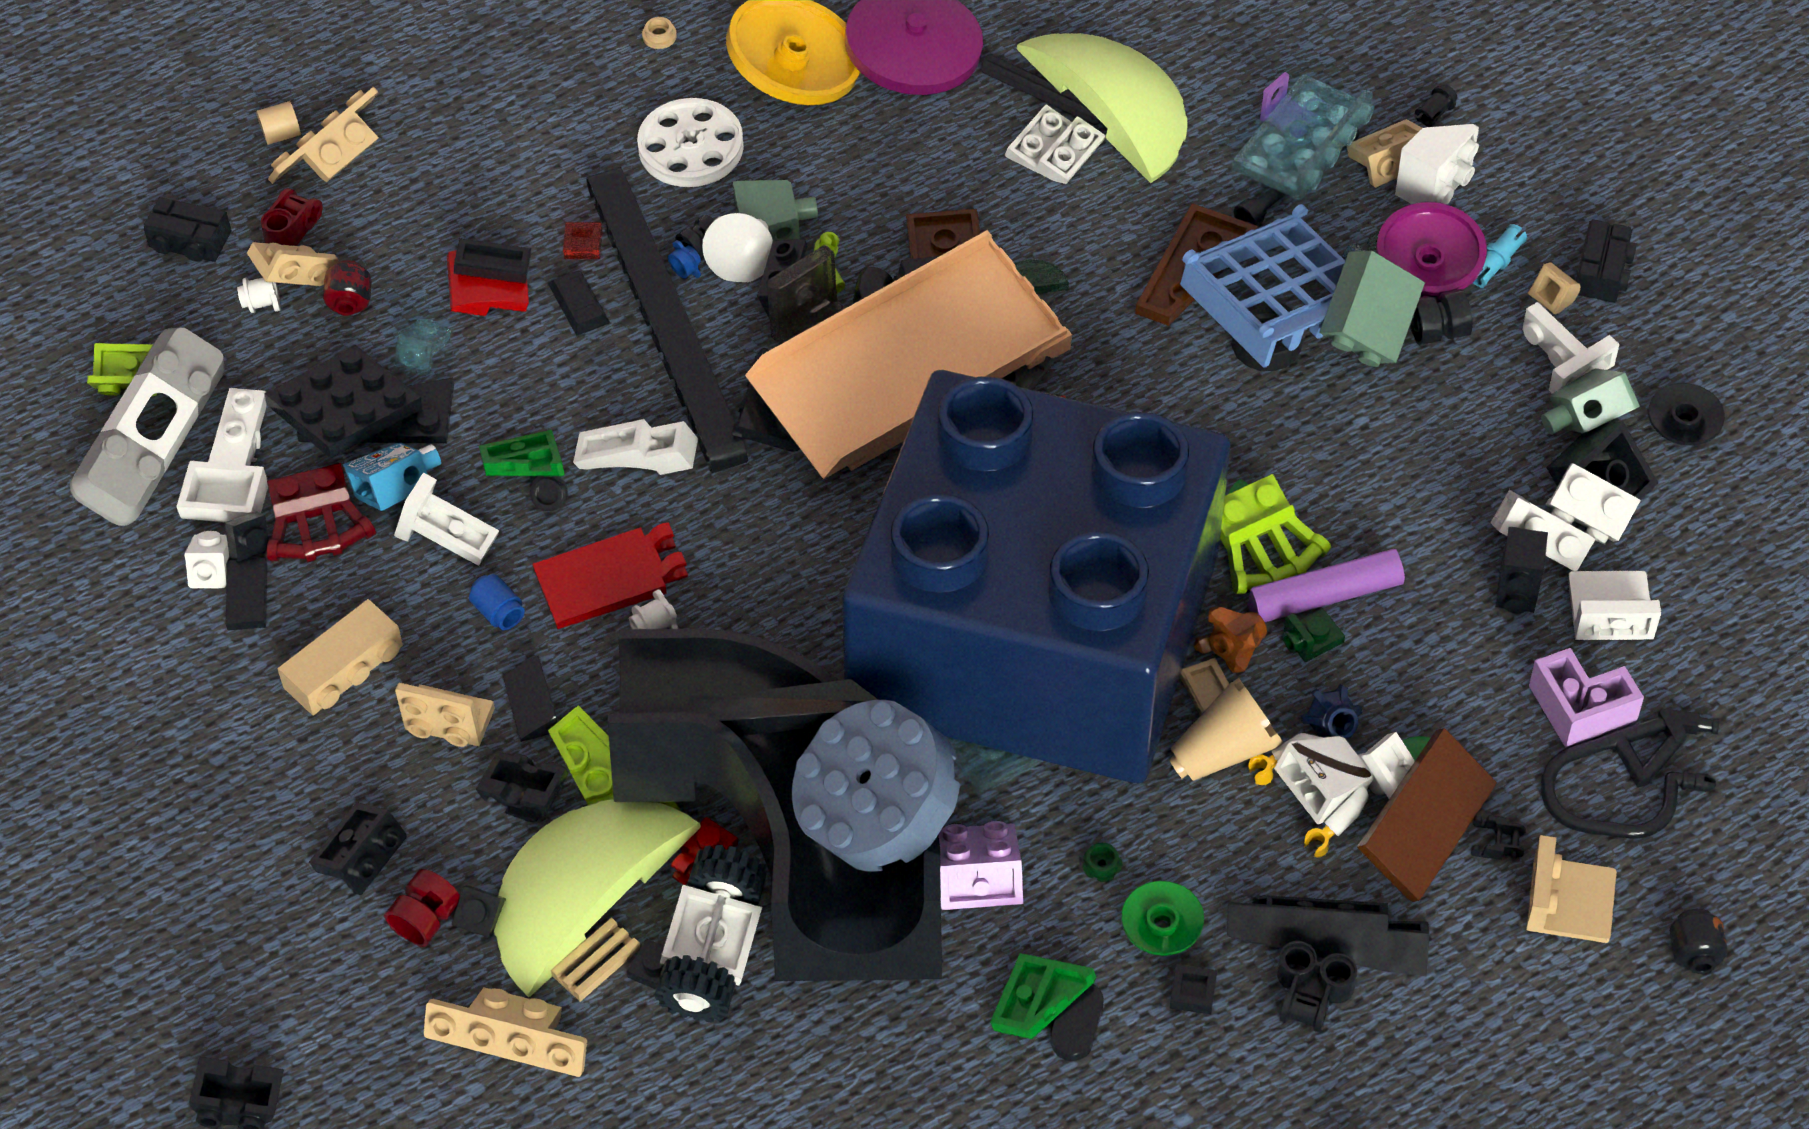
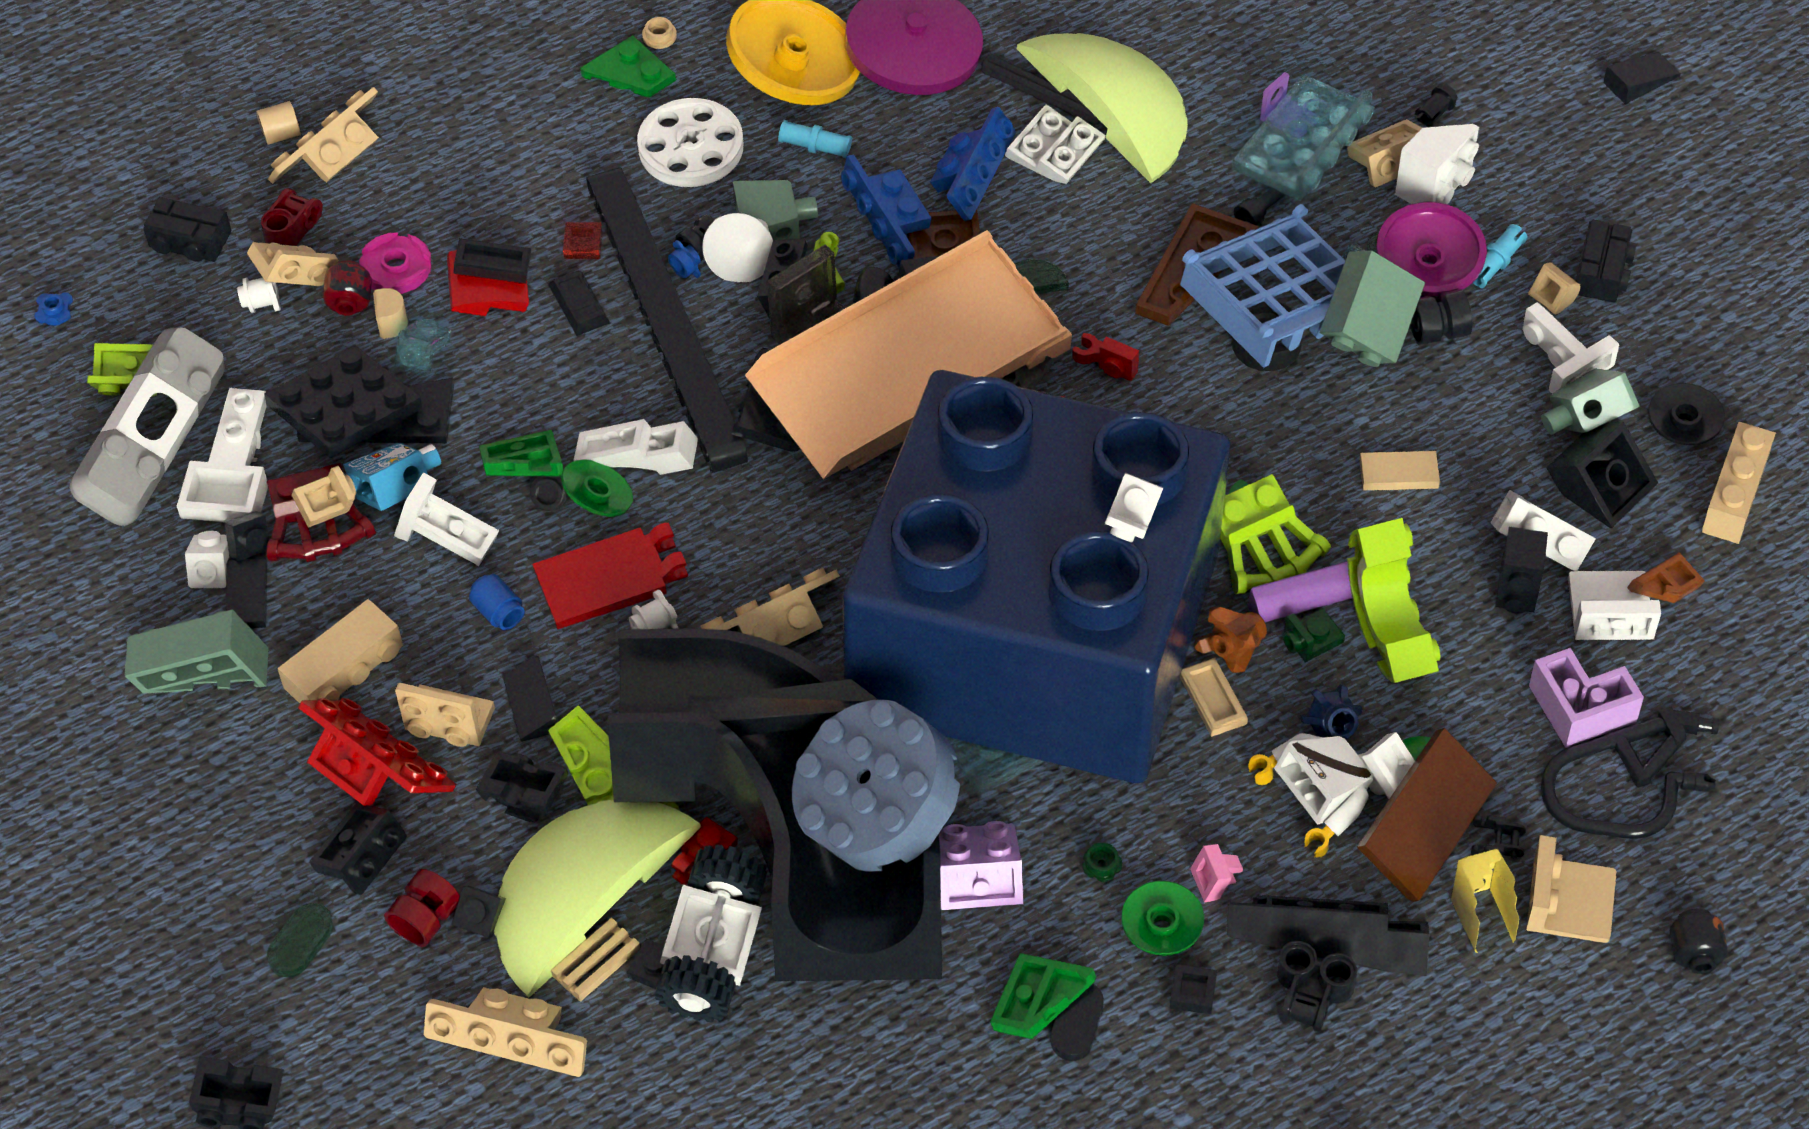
(55, 315): none -> blue plate
(196, 652): none -> sand green wedge
(300, 940): none -> clear green tile
(325, 497): none -> tan bracket
(362, 754): none -> red bracket
(390, 312): none -> tan brick
(392, 246): none -> dark pink tile
(597, 488): none -> green dish
(630, 68): none -> green wing
(782, 619): none -> tan bracket
(815, 138): none -> medium azure pin
(888, 205): none -> blue bracket
(973, 162): none -> blue bracket
(1113, 356): none -> red plate
(1133, 508): none -> white bracket
(1214, 872): none -> bright pink tile
(1224, 735): tan cone -> none
(1383, 601): none -> lime brick
(1399, 470): none -> tan tile
(1470, 877): none -> light yellow piece
(1593, 504): white bracket -> none
(1639, 76): none -> black slope
(1668, 580): none -> dark orange tile
(1738, 482): none -> tan brick

